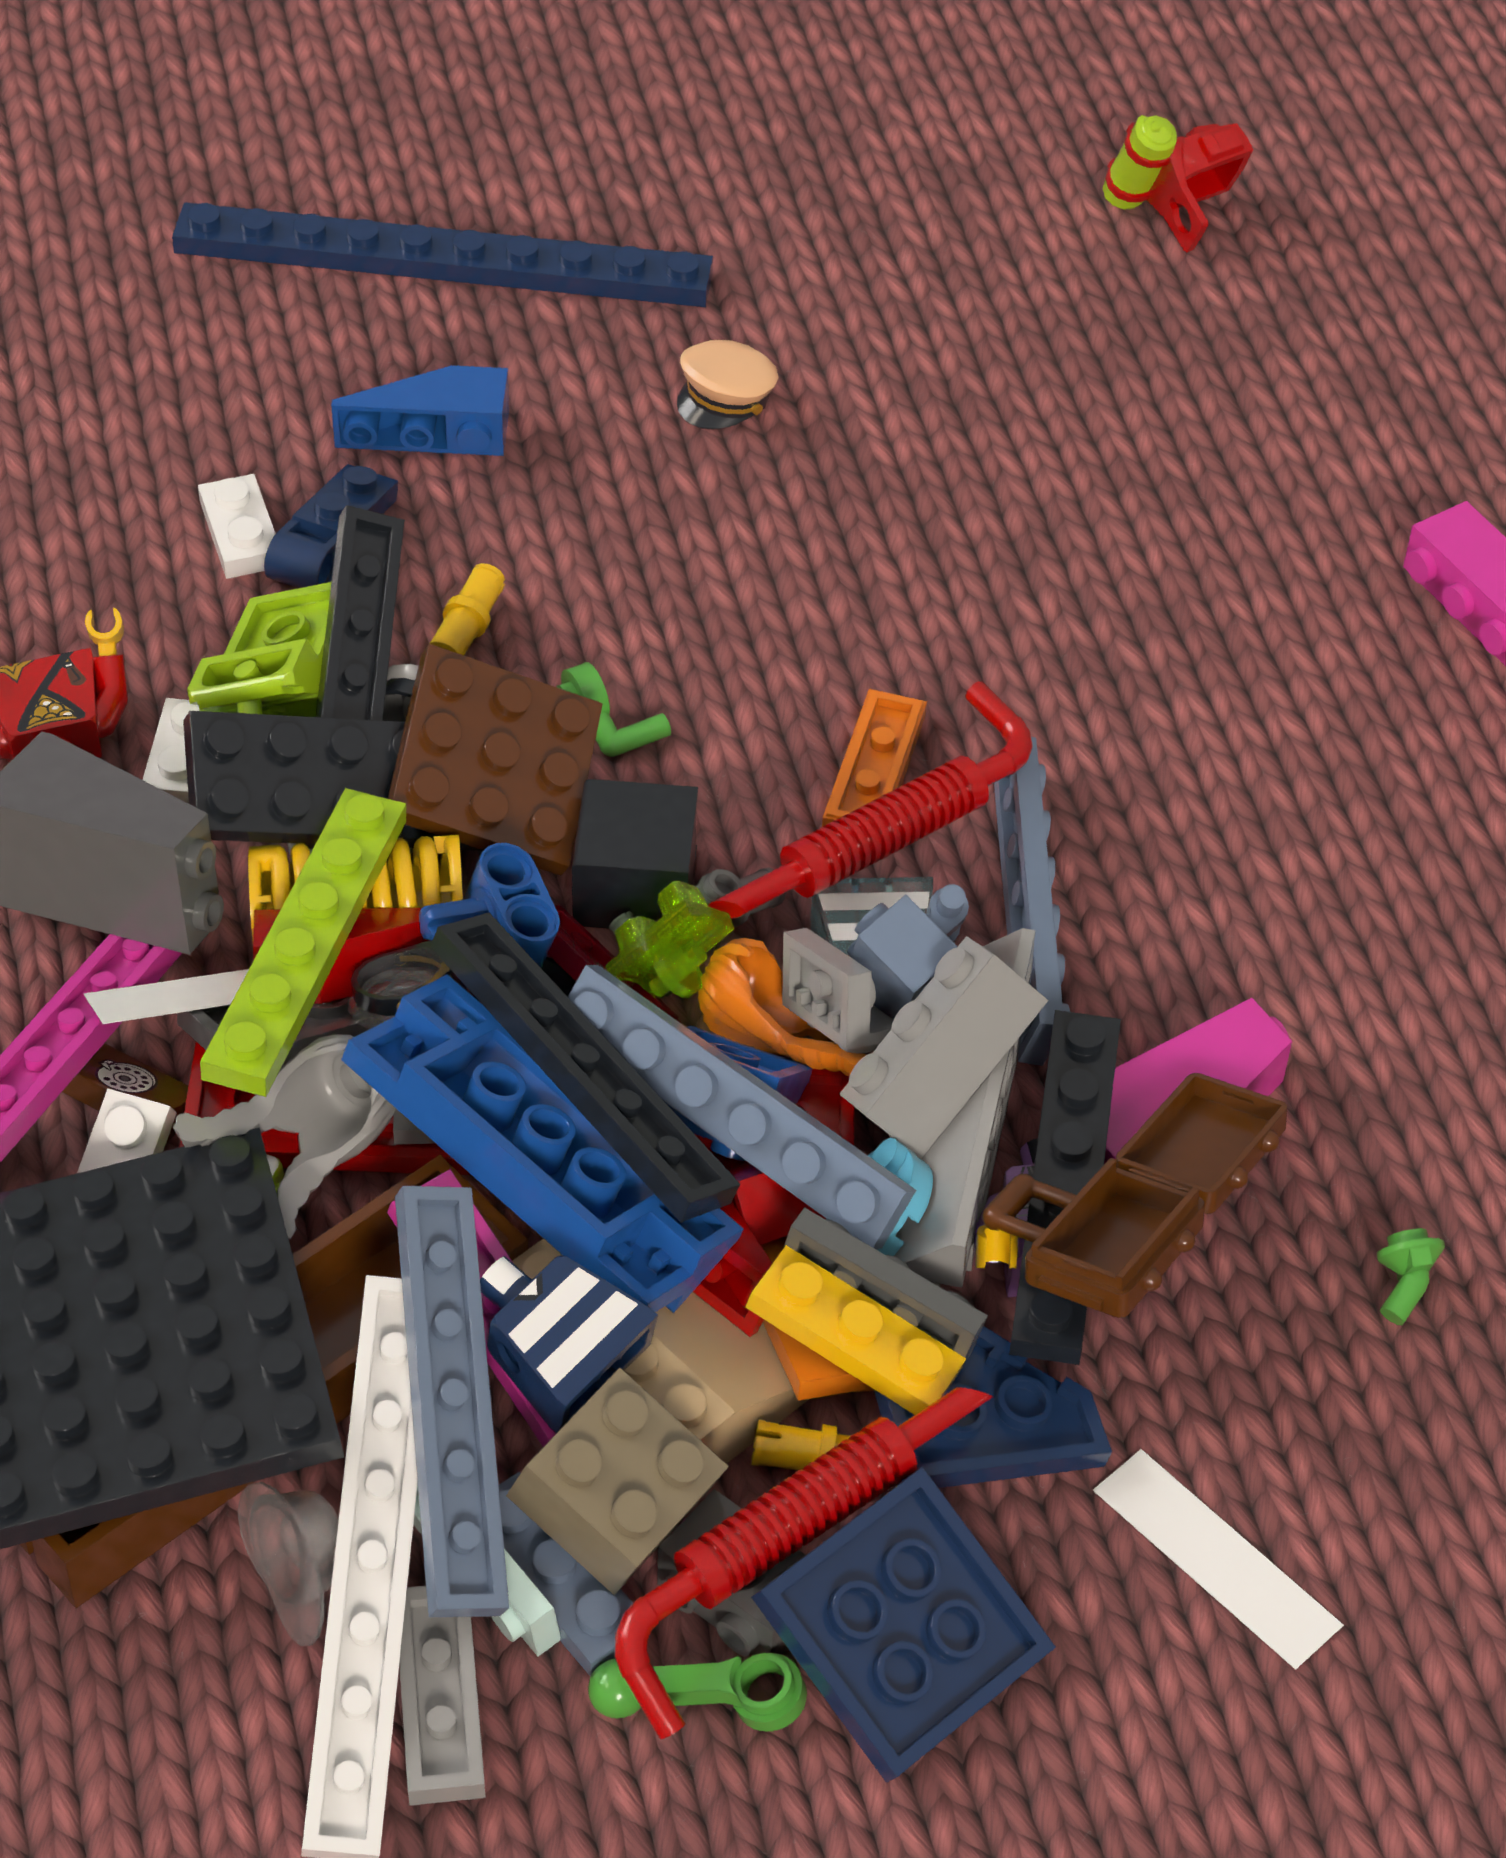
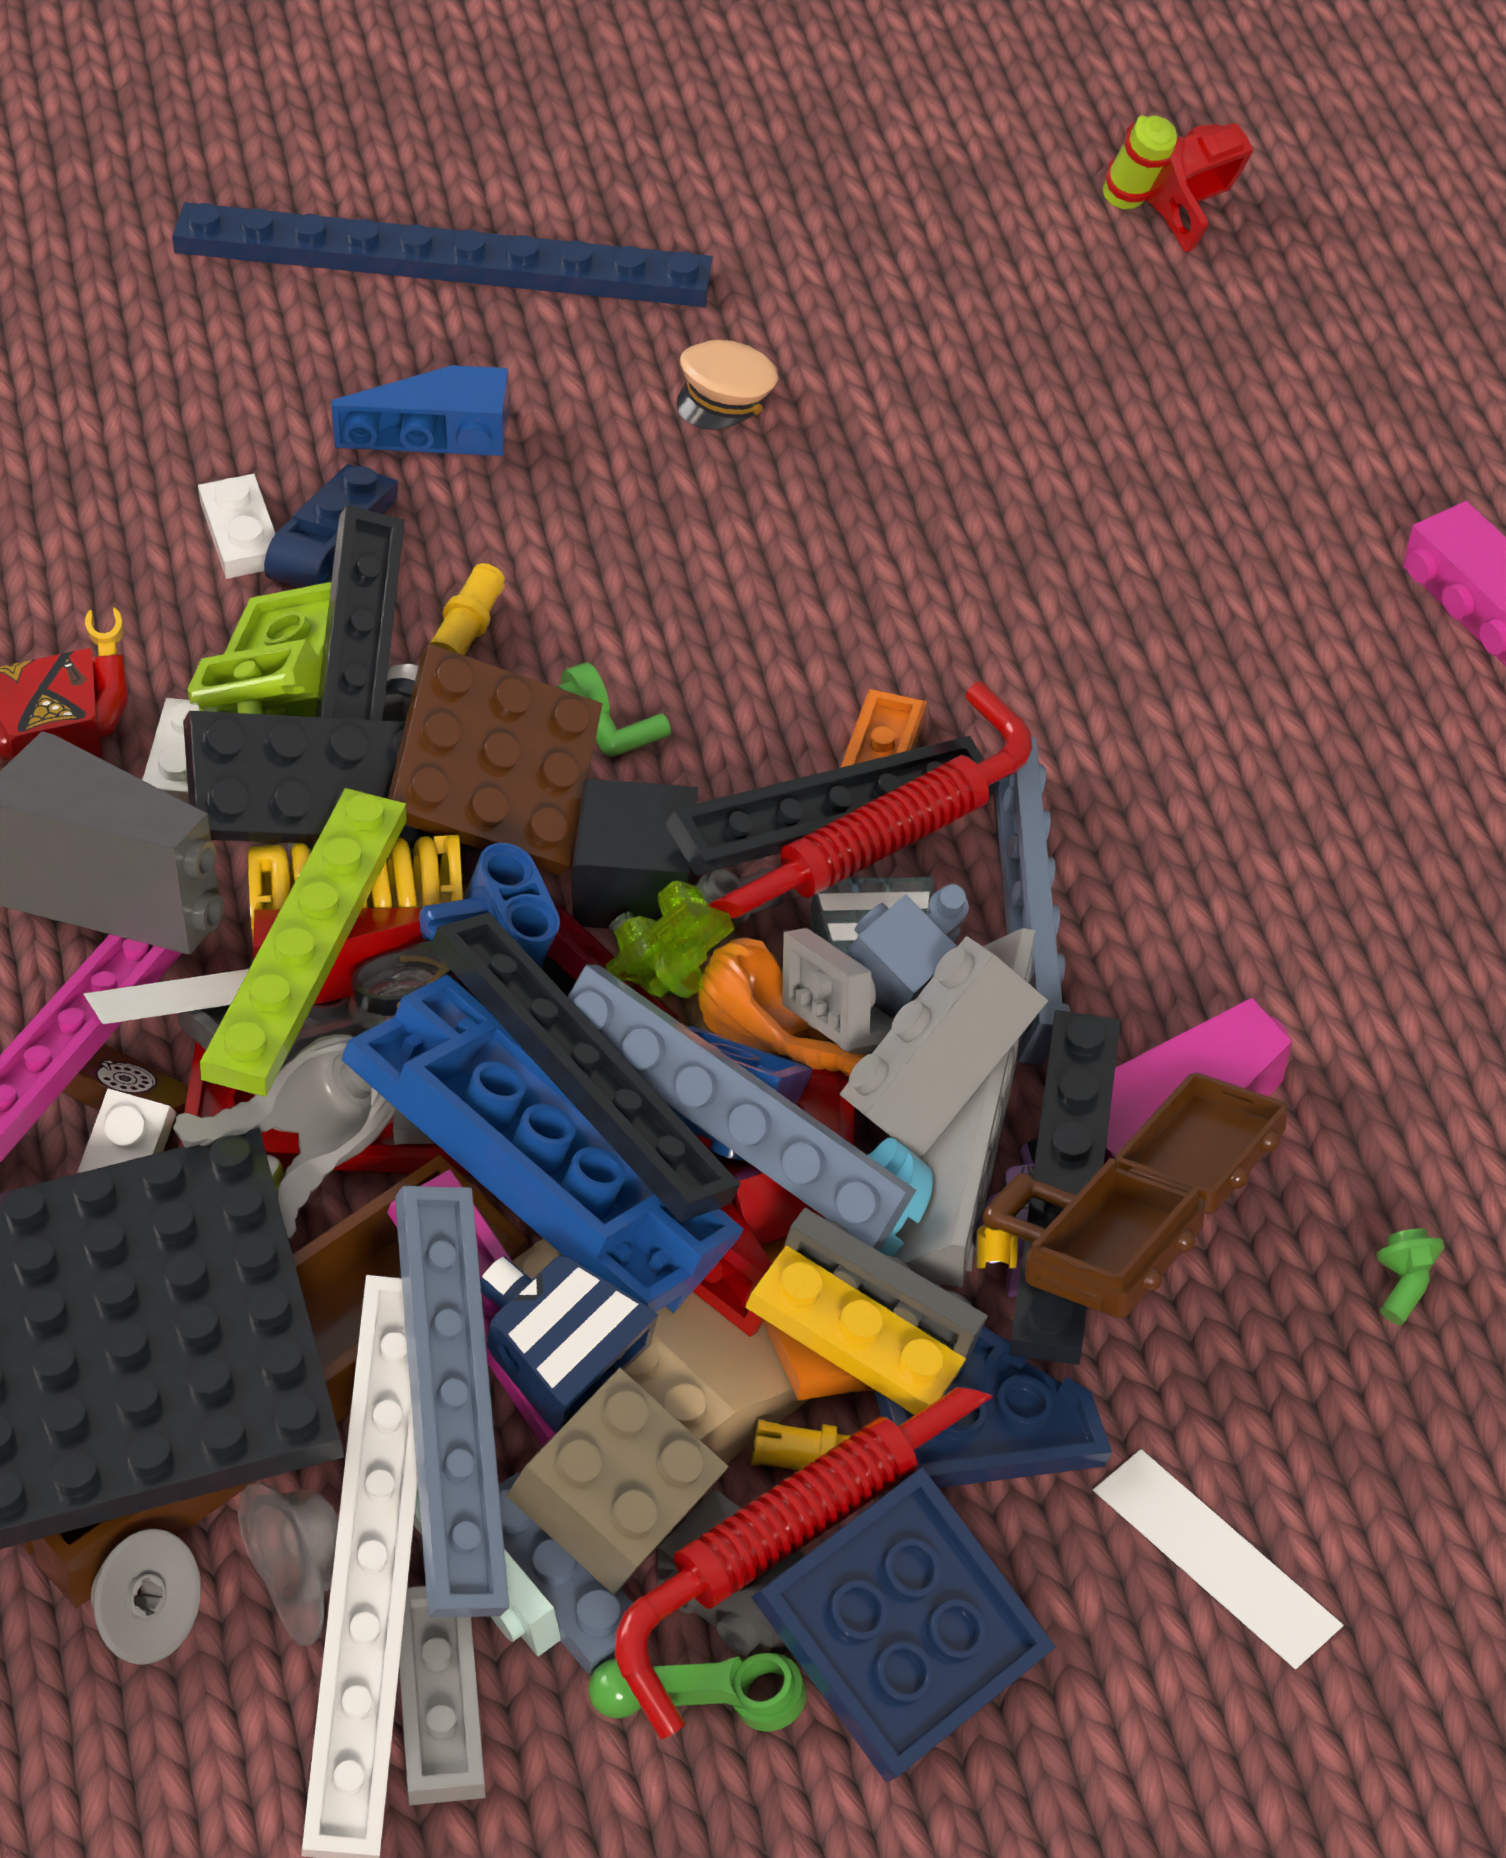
(167, 1601): none -> light grey piece
(773, 816): none -> black plate

